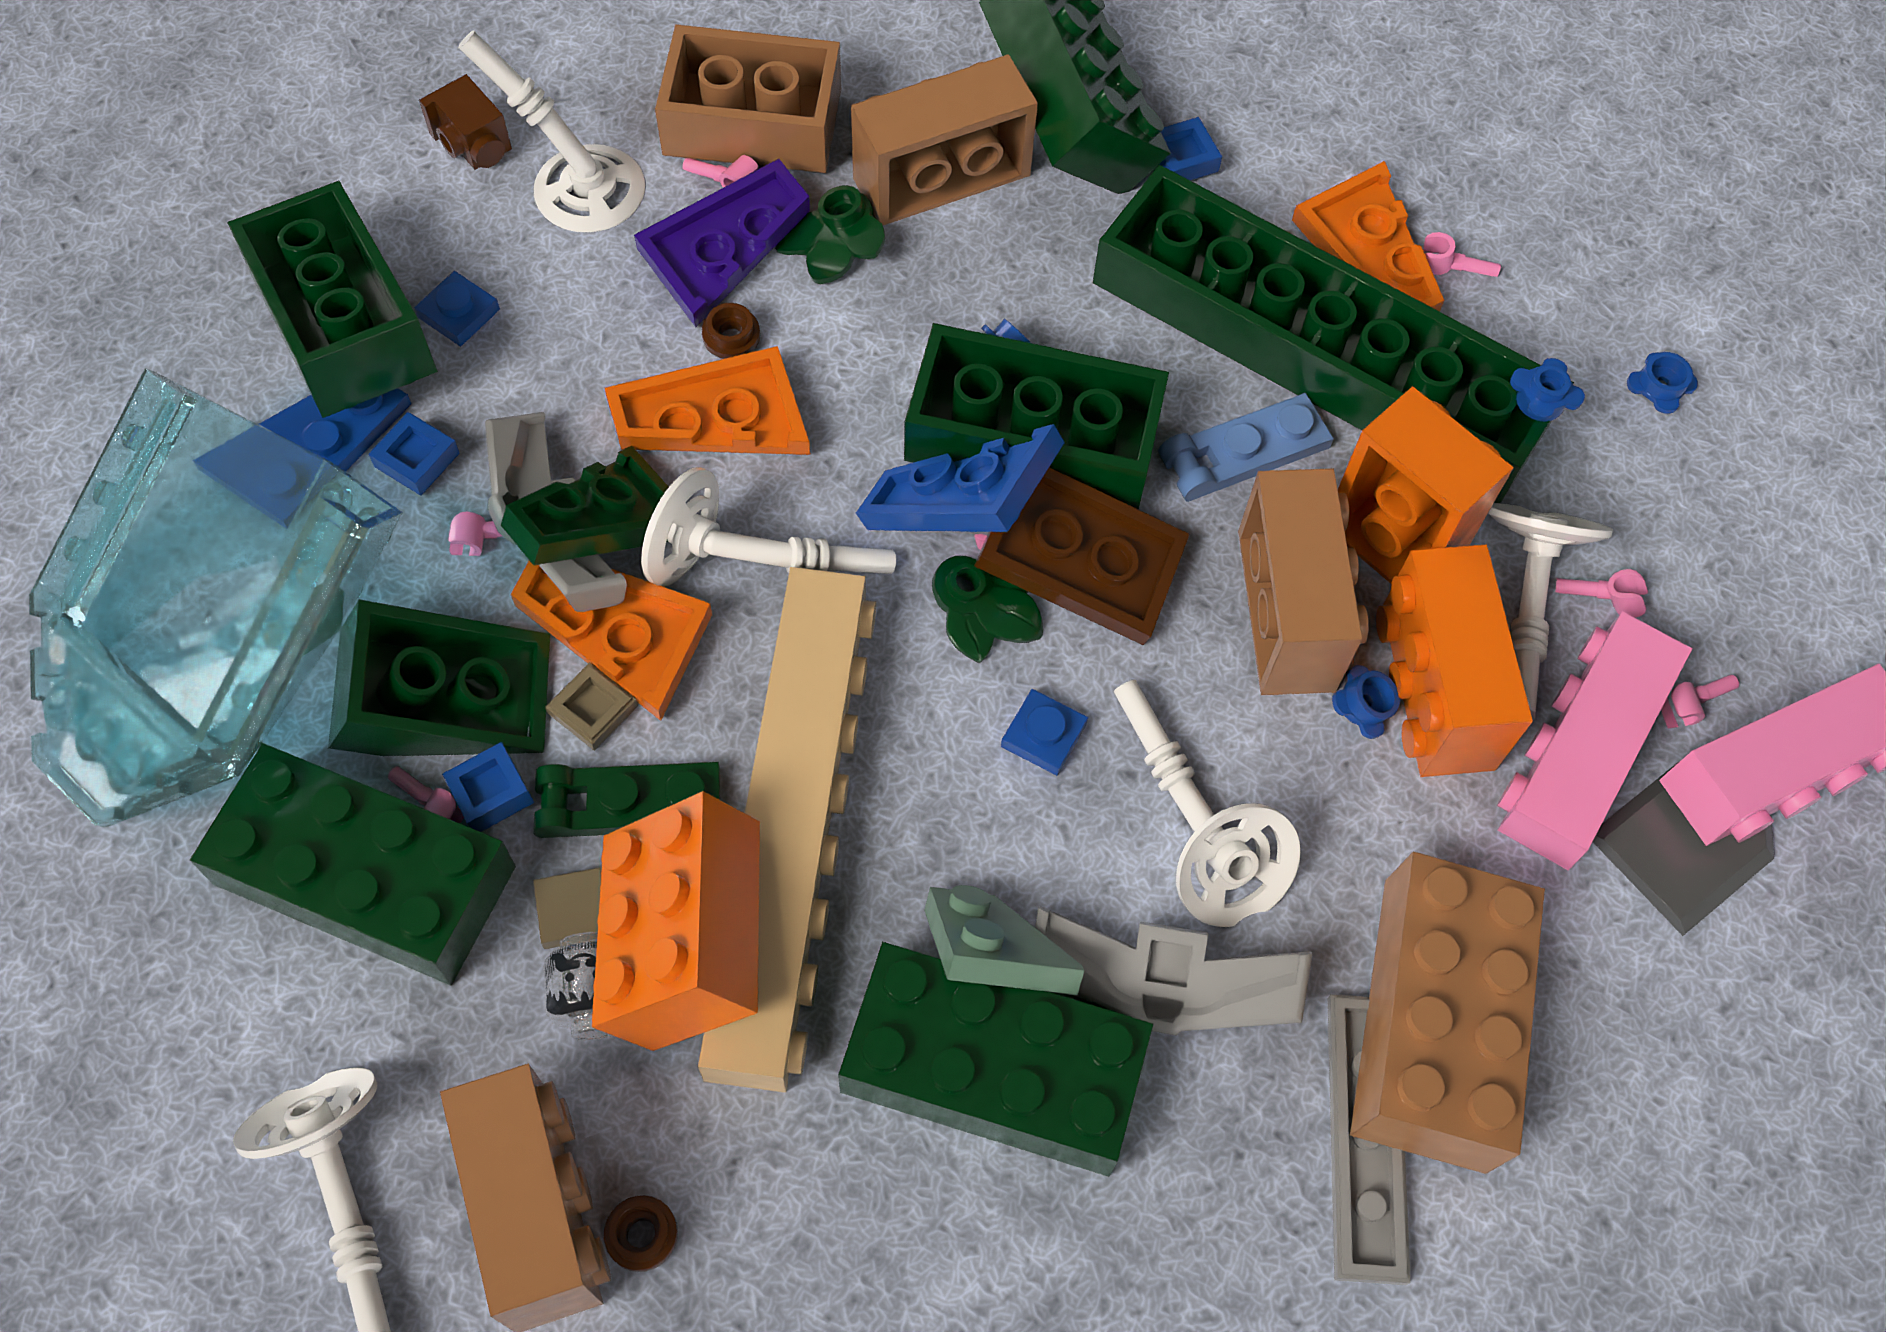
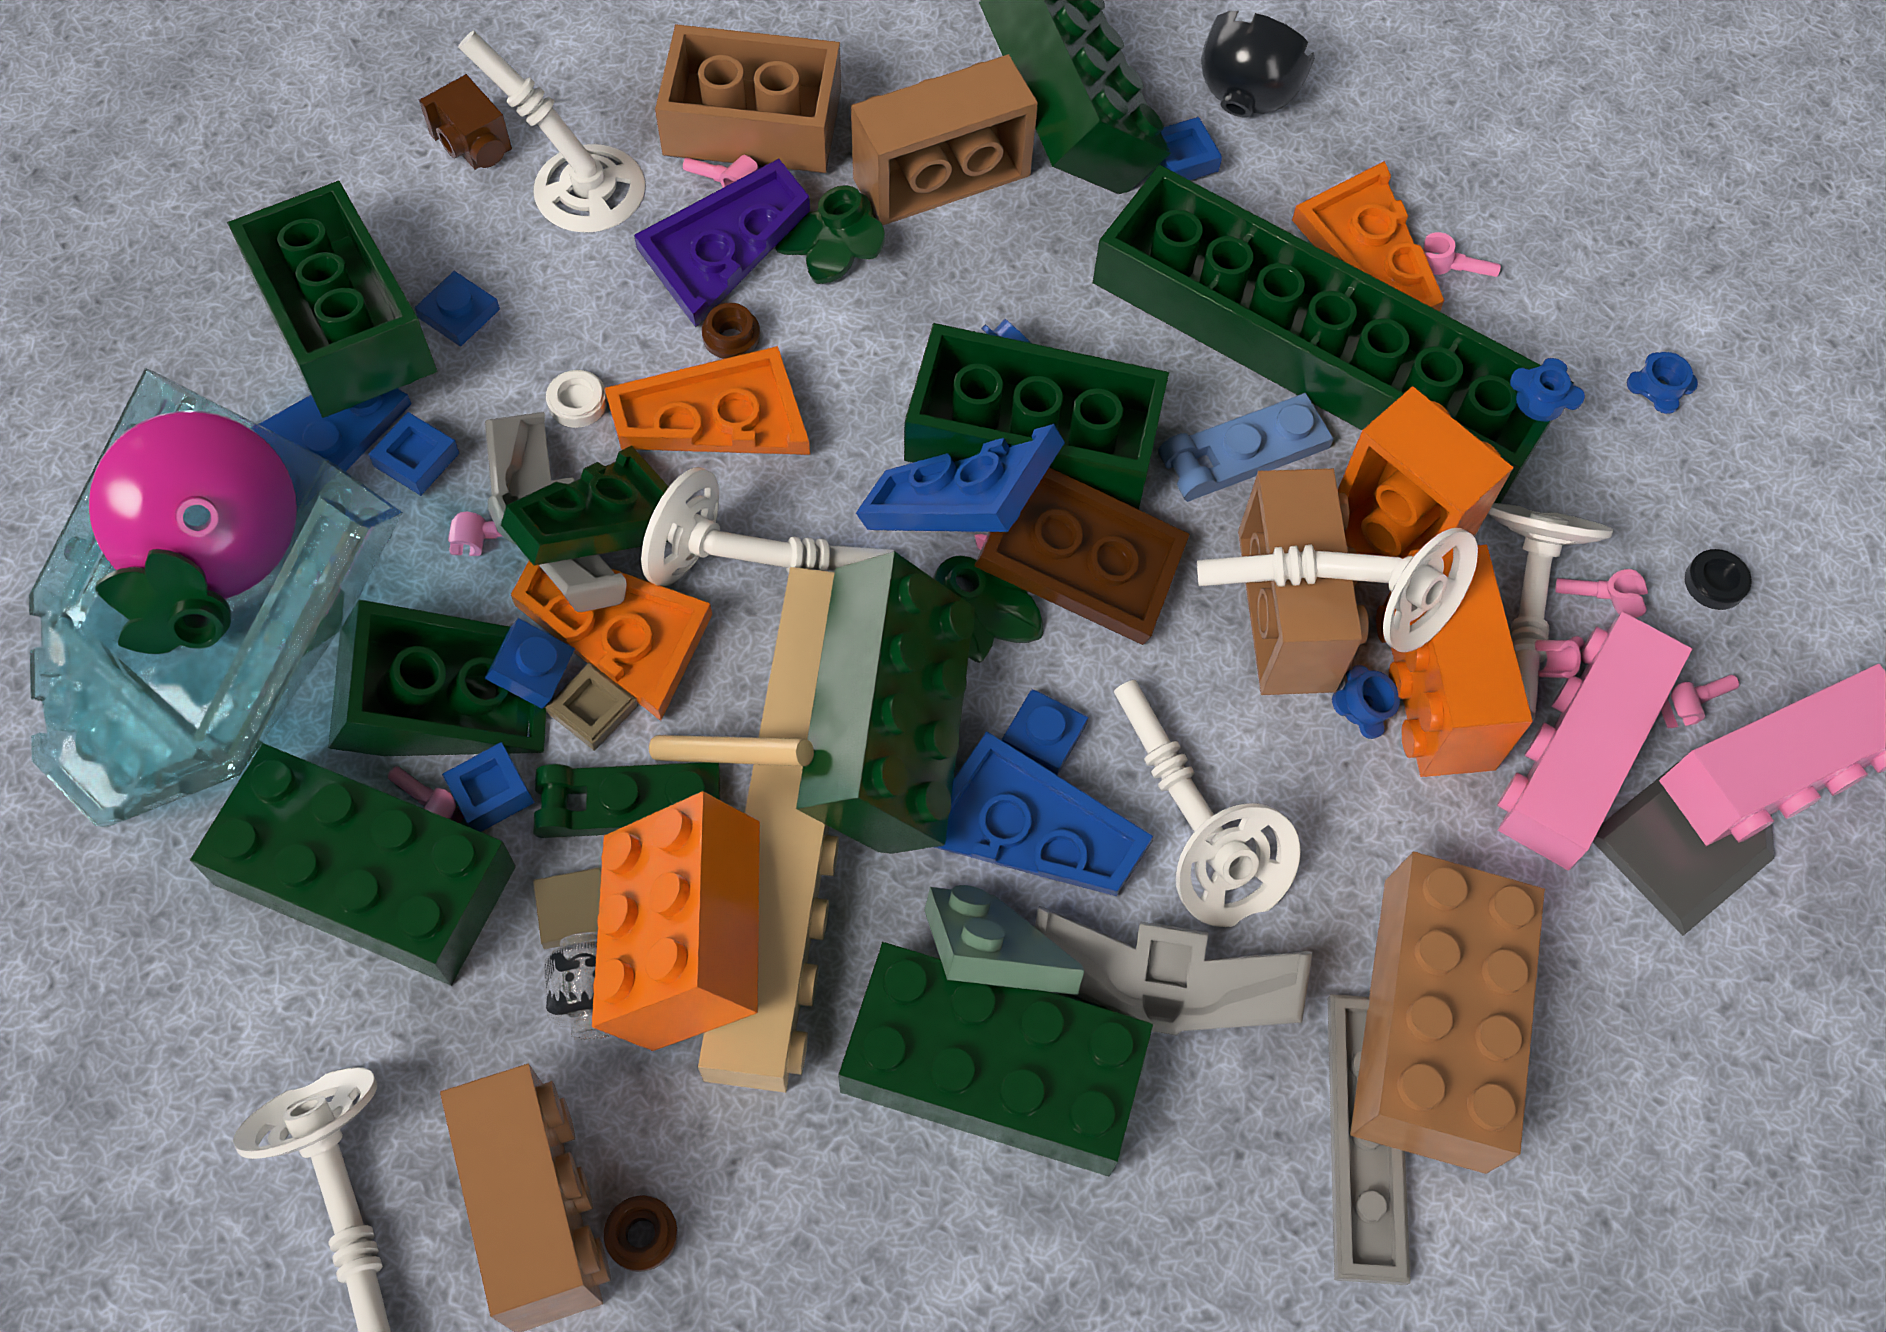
(165, 604): none -> dark green plate
(189, 461): none -> dark pink dish
(530, 663): none -> blue plate
(576, 398): none -> white tile
(732, 750): none -> tan bar
(888, 706): none -> dark green brick
(1038, 823): none -> blue wing
(1254, 63): none -> black cylinder
(1414, 582): none -> white dish
(1562, 657): none -> bright pink hand
(1718, 579): none -> black tile

